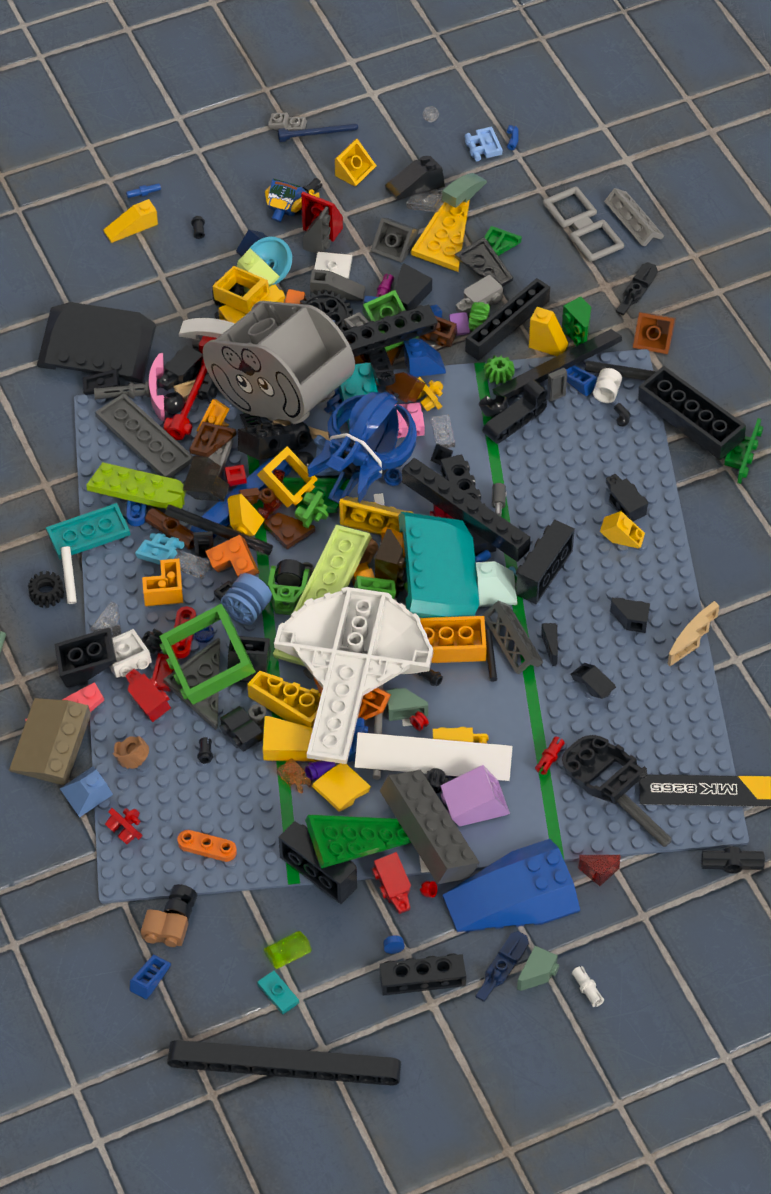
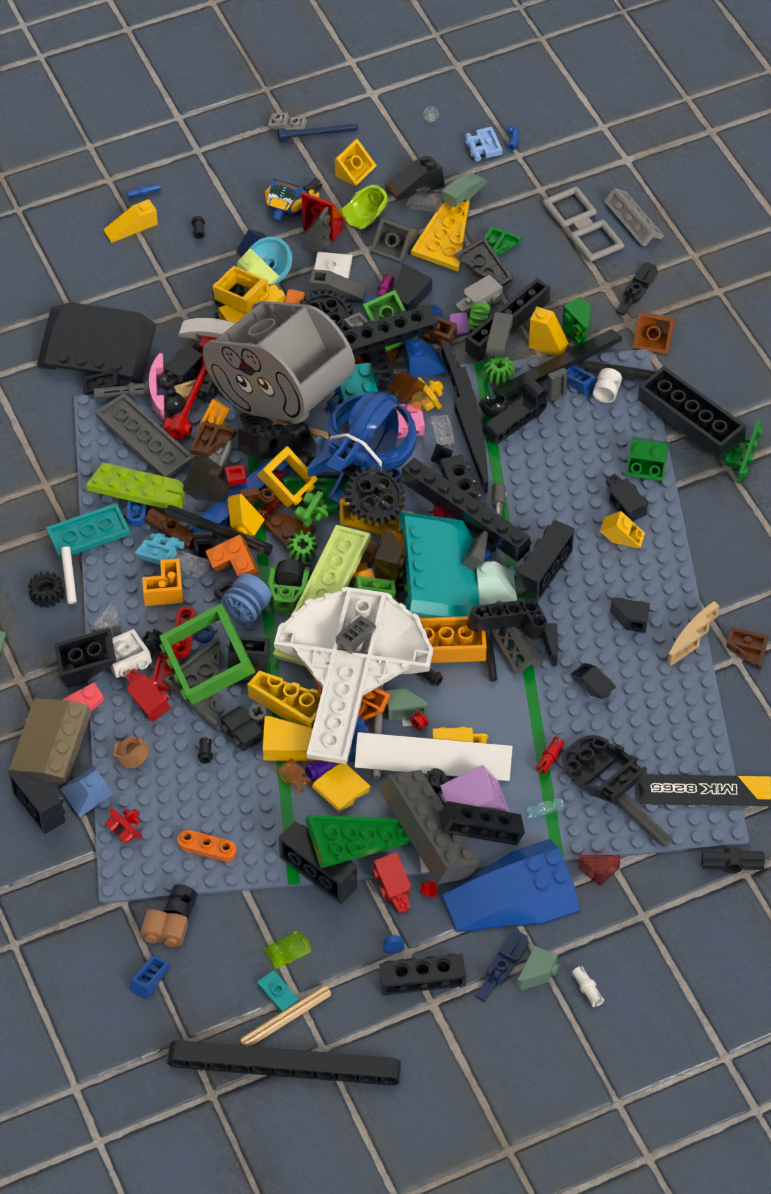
(38, 800): none -> black slope
(285, 1016): none -> tan axle
(309, 543): none -> bright green gear
(351, 646): none -> dark grey slope
(365, 206): none -> lime hair
(375, 495): none -> black gear
(420, 400): none -> clear yellow plate
(467, 413): none -> black slope
(476, 552): none -> dark grey slope
(481, 823): none -> black brick
(499, 334): none -> dark grey beam
(509, 614): none -> black beam
(545, 808): none -> clear light blue axle
(624, 415): black arm -> none
(647, 458): none -> green slope
(748, 645): none -> reddish brown wing

